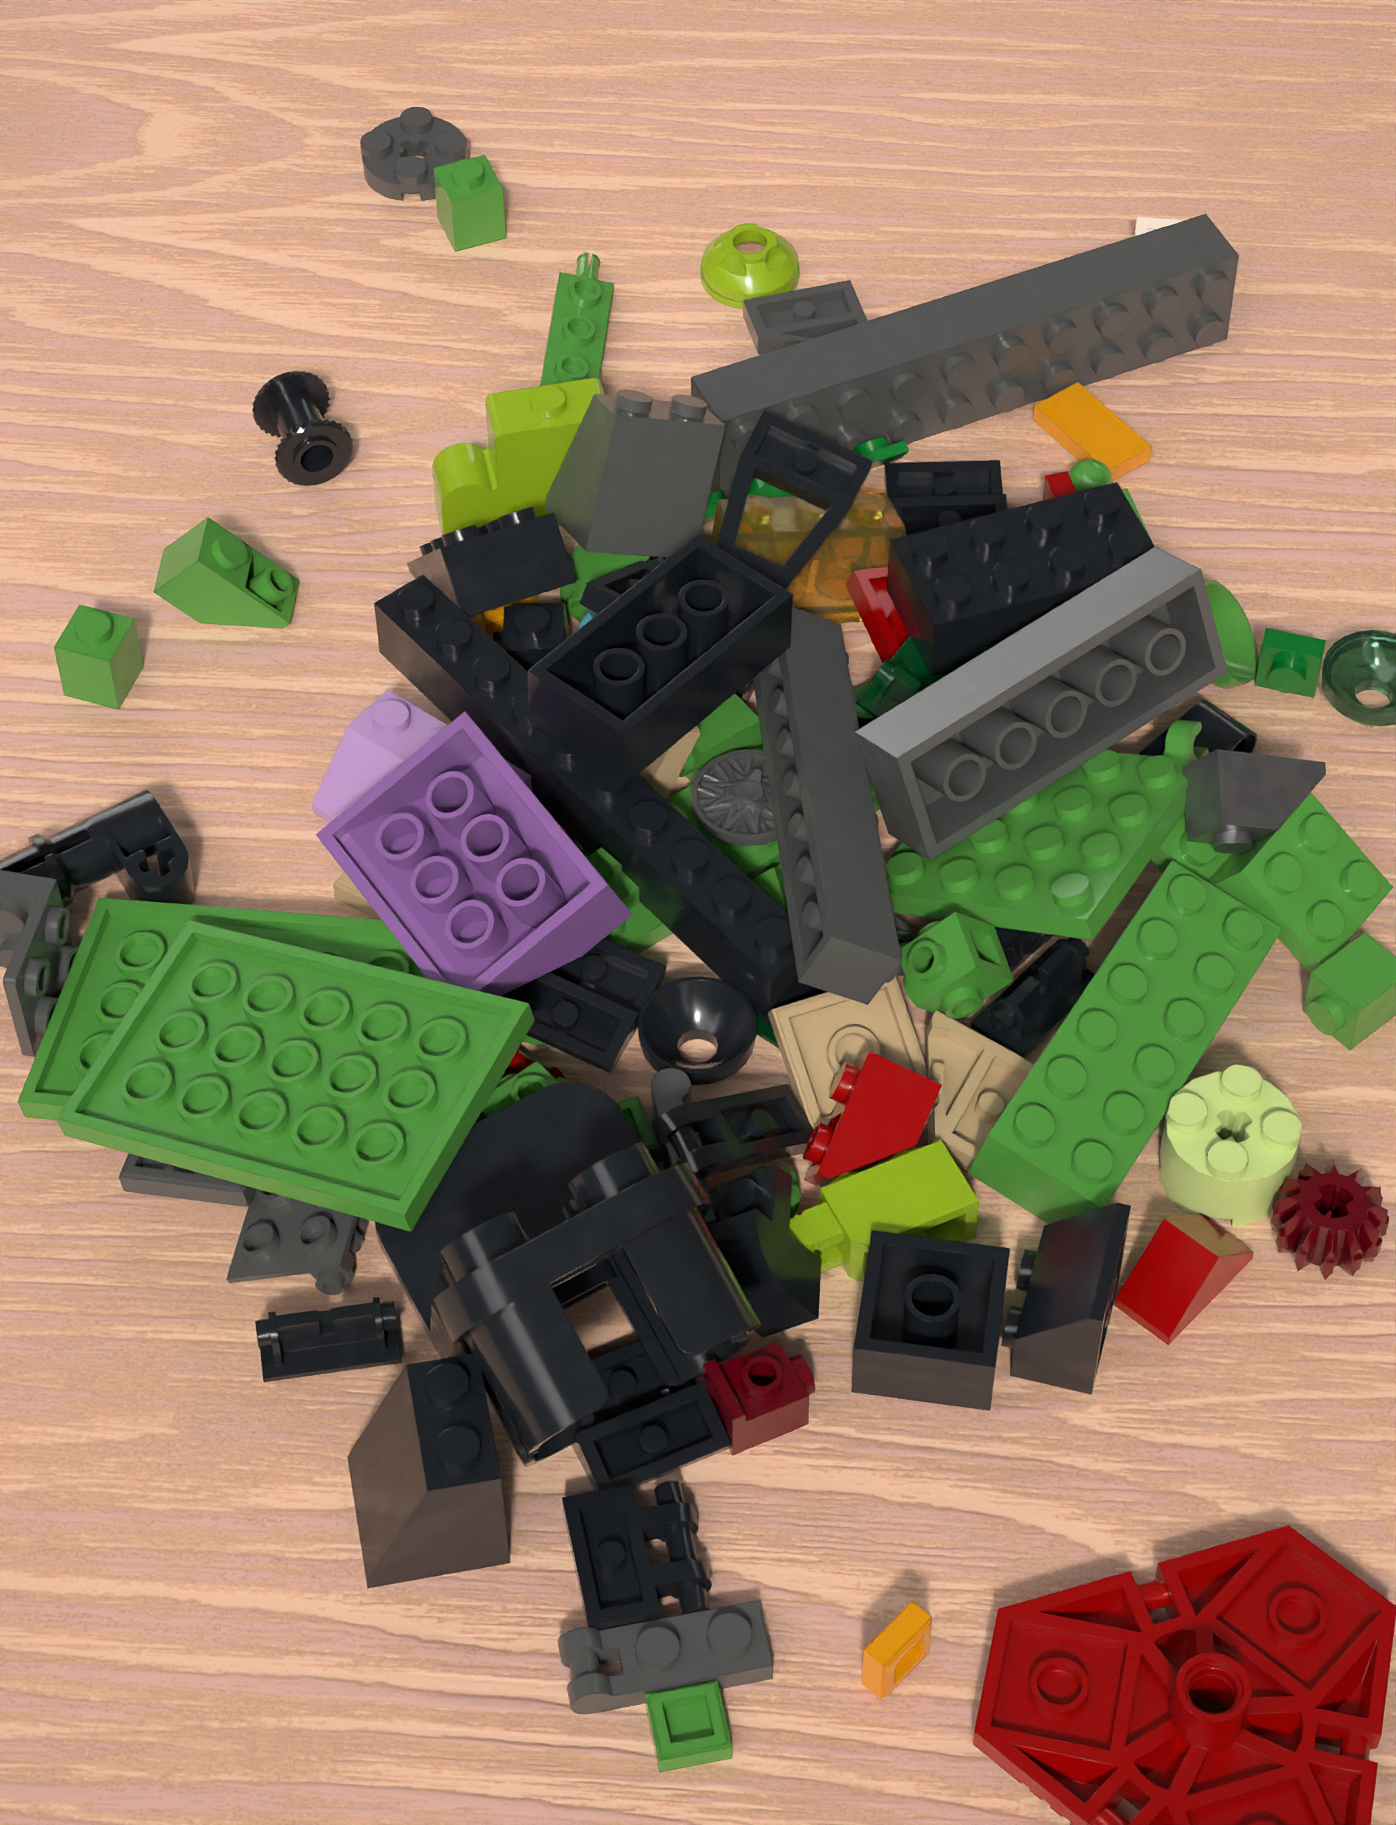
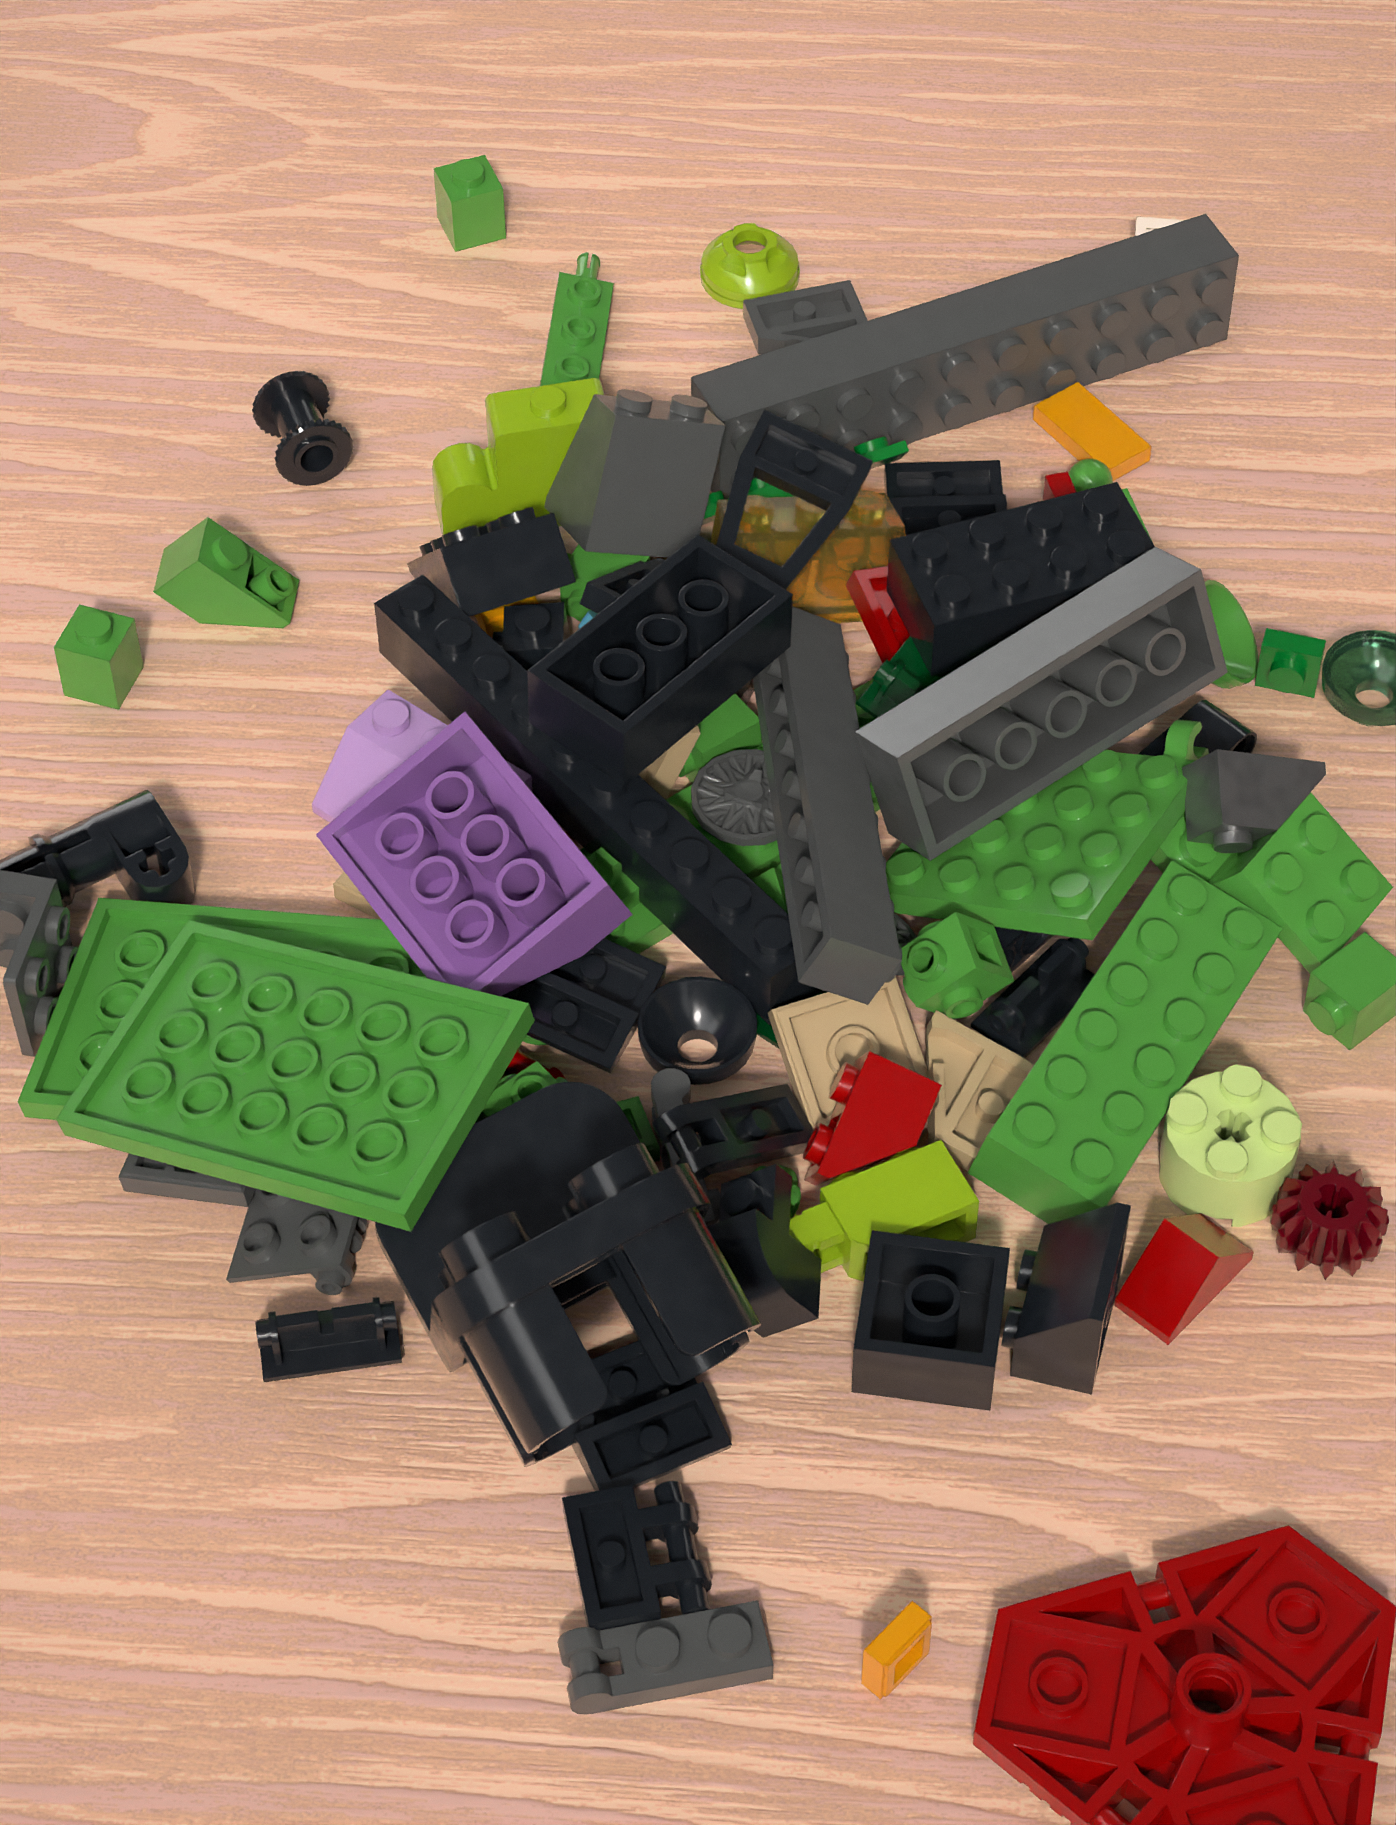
(392, 150): dark grey plate -> none
(429, 1477): black slope -> none
(688, 1726): bright green tile -> none
(760, 1395): dark red brick -> none

